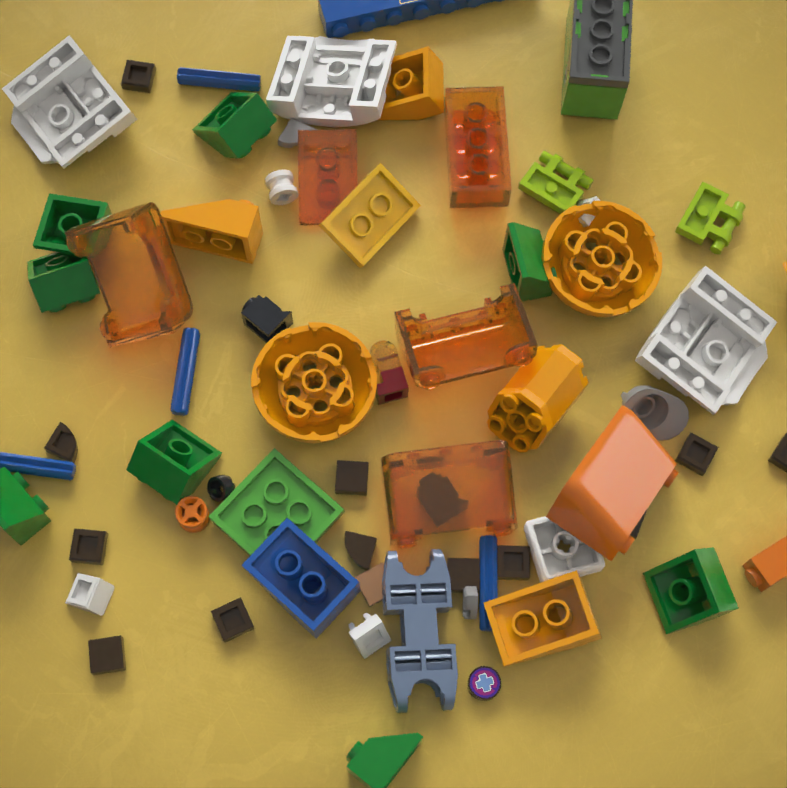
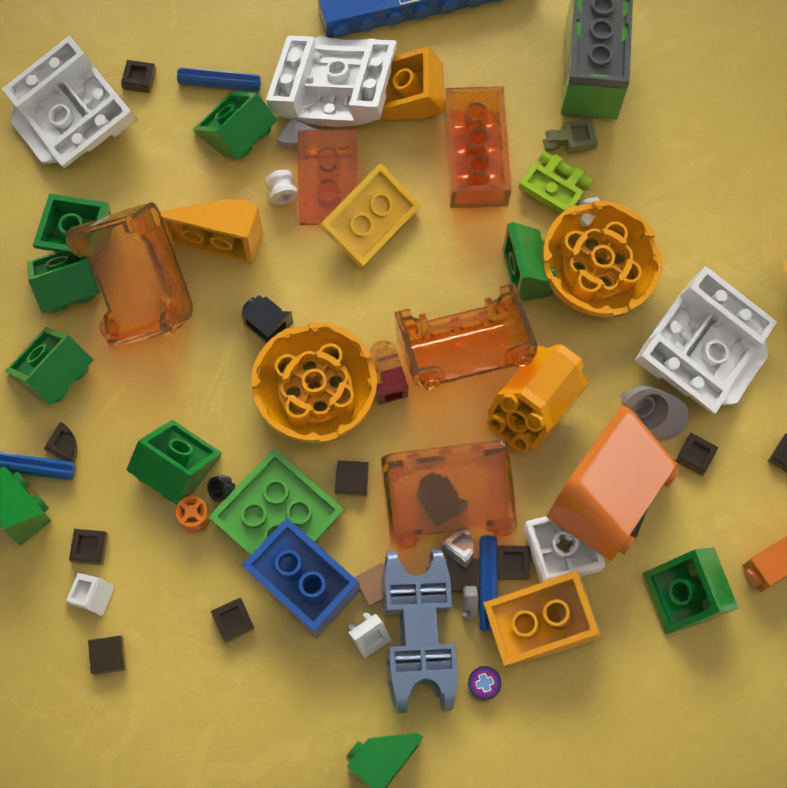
(50, 365): none -> green slope
(185, 371): blue axle -> none
(360, 548): dark brown tile -> none
(459, 547): none -> light grey tile
(576, 135): none -> olive plate
(703, 211): lime plate -> none

